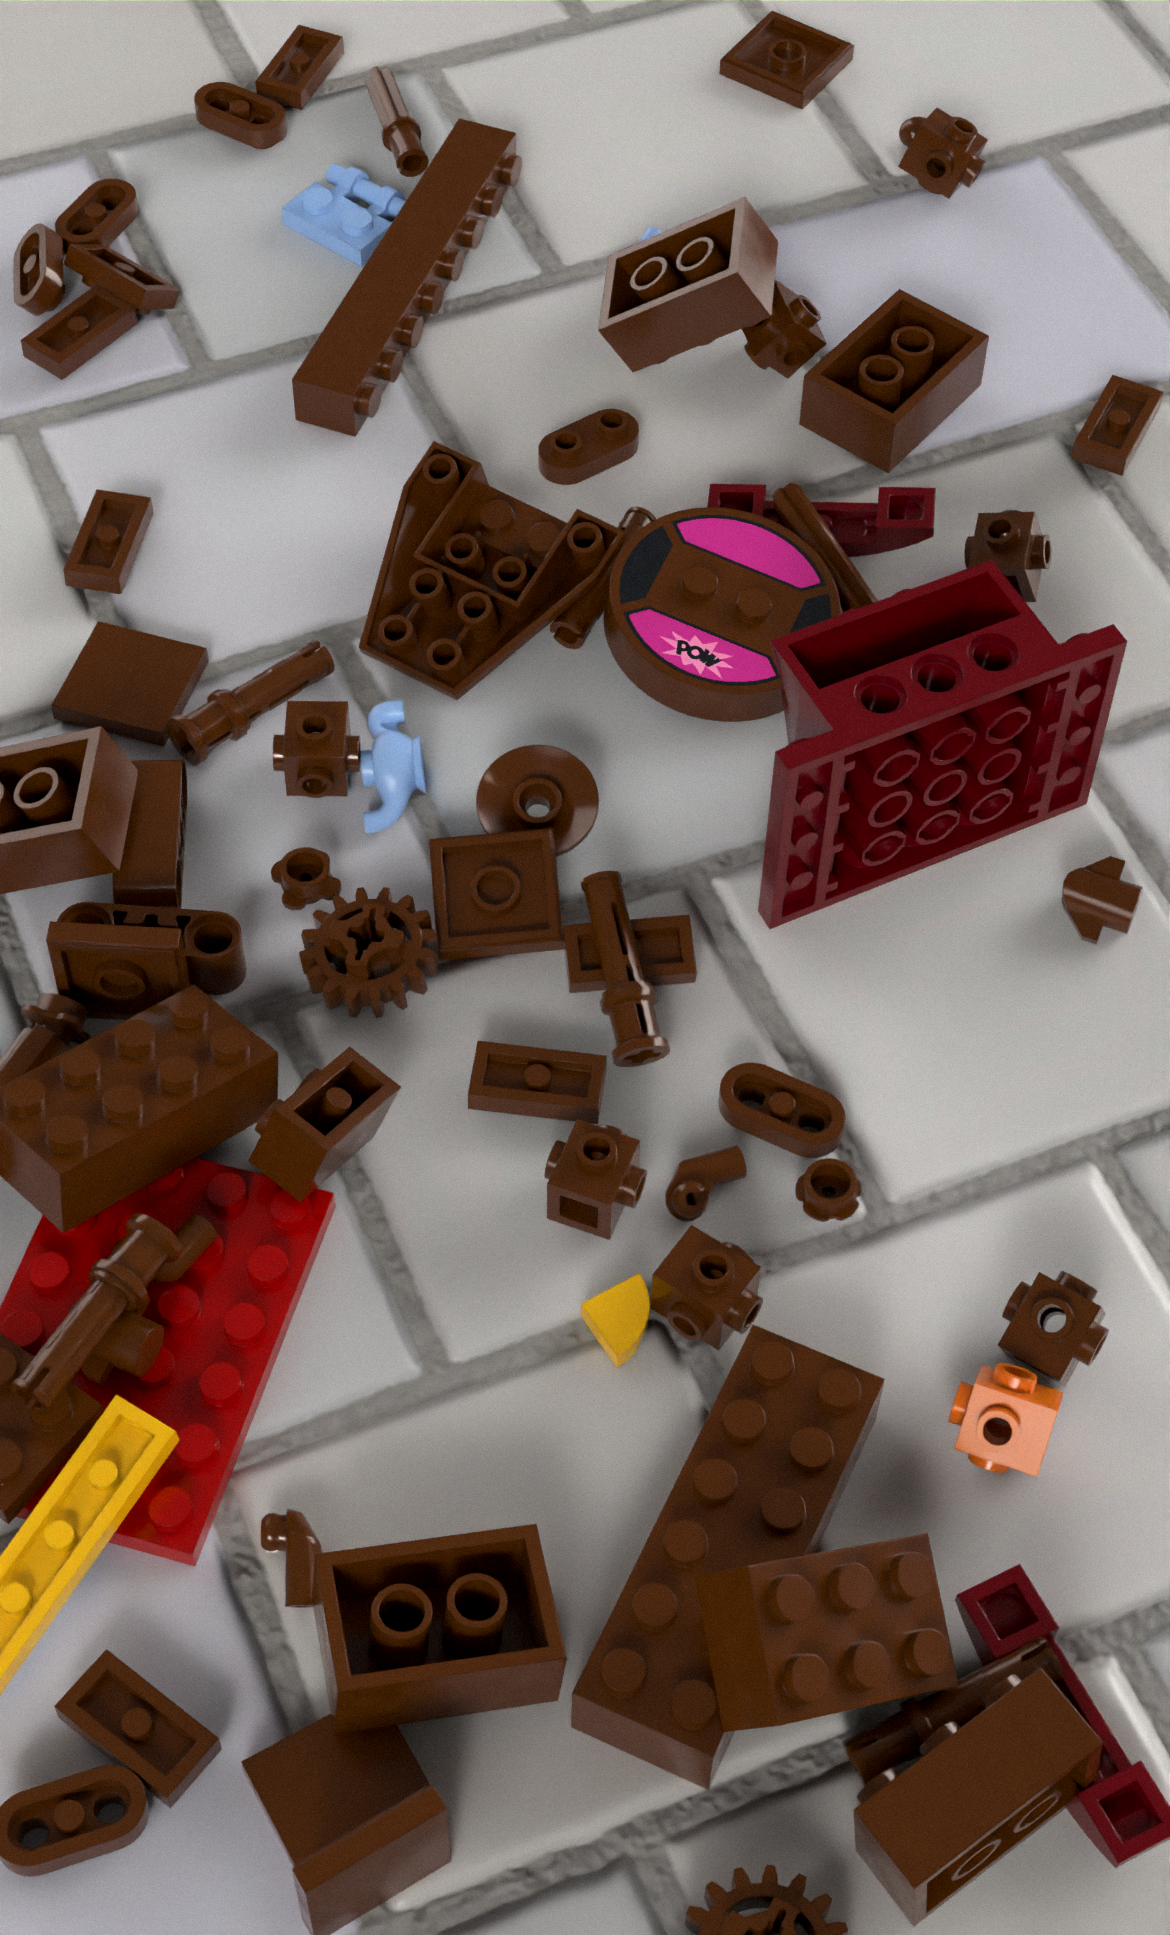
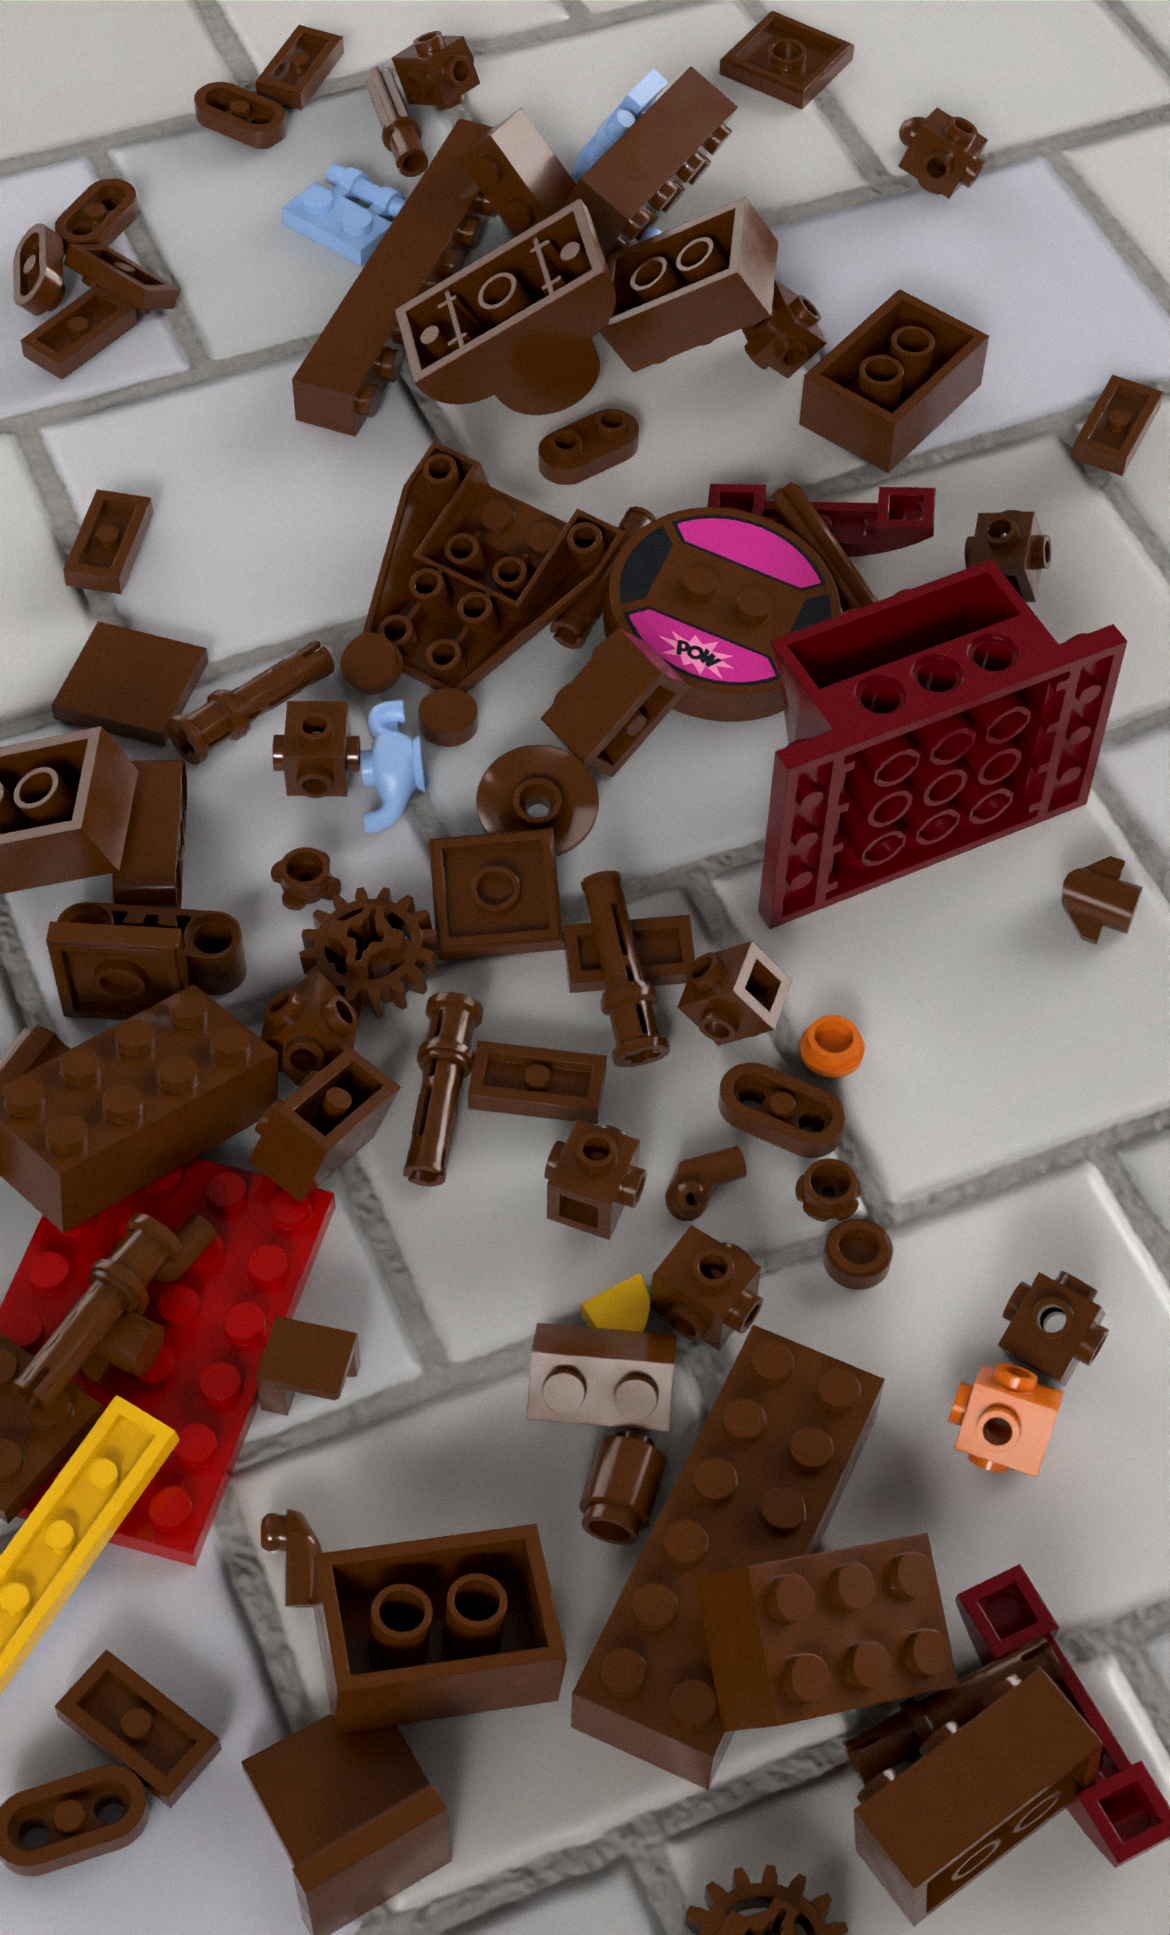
(60, 1016): reddish brown plate -> none
(304, 1361): none -> reddish brown panel
(309, 1026): none -> reddish brown brick
(371, 663): none -> reddish brown tile
(436, 70): none -> reddish brown brick
(445, 1062): none -> reddish brown pin
(448, 717): none -> reddish brown tile
(516, 320): none -> reddish brown brick
(518, 173): none -> reddish brown brick
(601, 1377): none -> brick
(614, 702): none -> reddish brown brick
(619, 121): none -> light blue plate
(621, 1487): none -> reddish brown brick
(653, 160): none -> reddish brown brick
(734, 993): none -> reddish brown brick
(832, 1047): none -> orange plate
(857, 1254): none -> reddish brown tile

